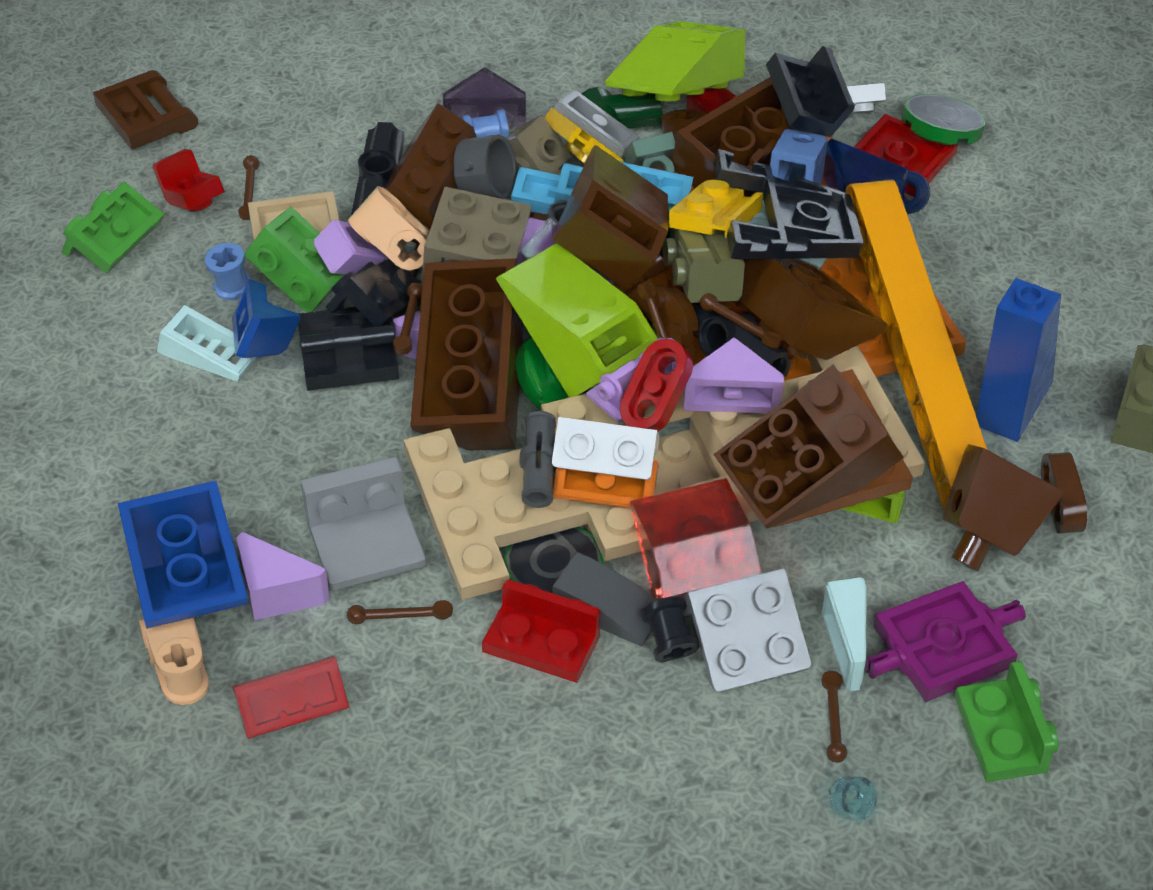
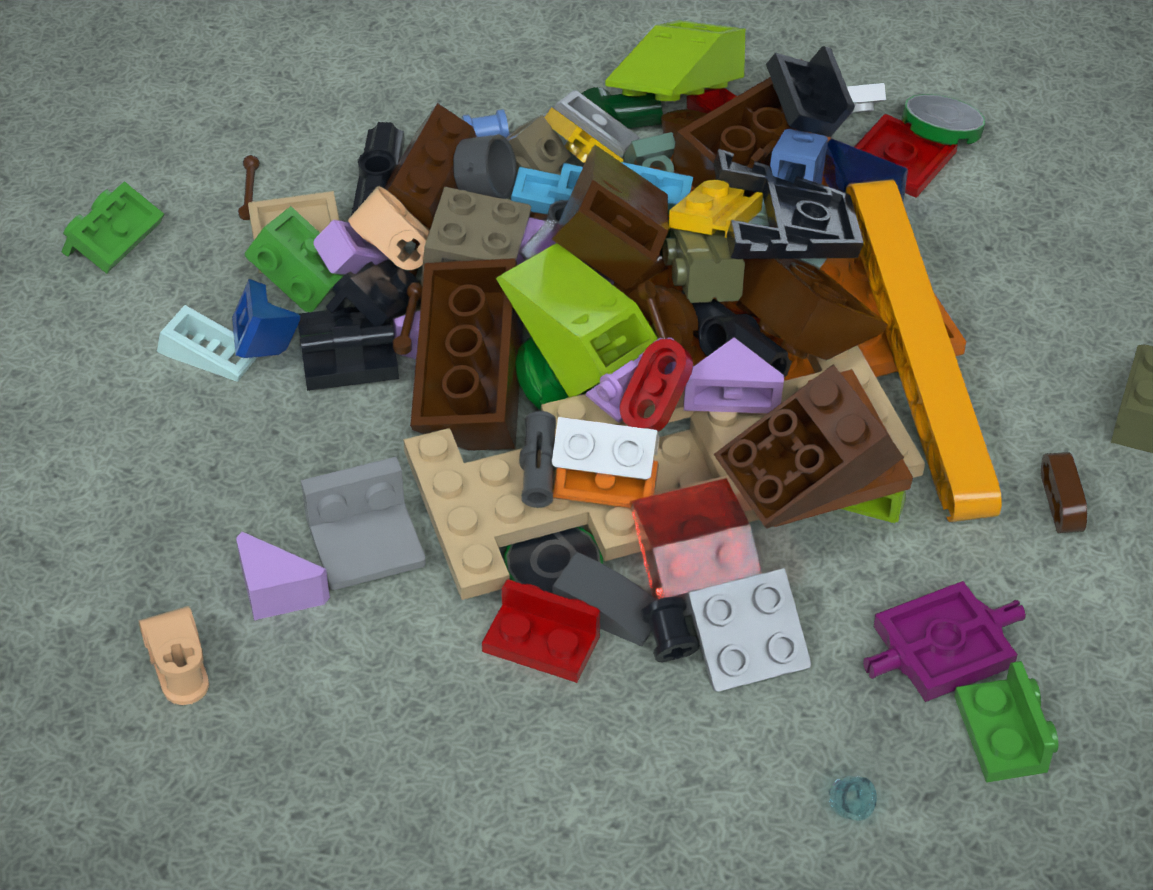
(134, 114): reddish brown plate -> none
(182, 554): blue slope -> none
(185, 183): red bracket -> none
(226, 265): medium blue bush -> none
(290, 697): red plate -> none
(441, 610): reddish brown hinge -> none
(484, 95): clear purple slope -> none
(710, 303): reddish brown hinge -> none
(836, 750): reddish brown hinge -> none
(846, 624): light aqua slope -> none
(922, 192): dark blue plate -> none
(995, 505): reddish brown torso -> none
(1019, 359): blue slope -> none

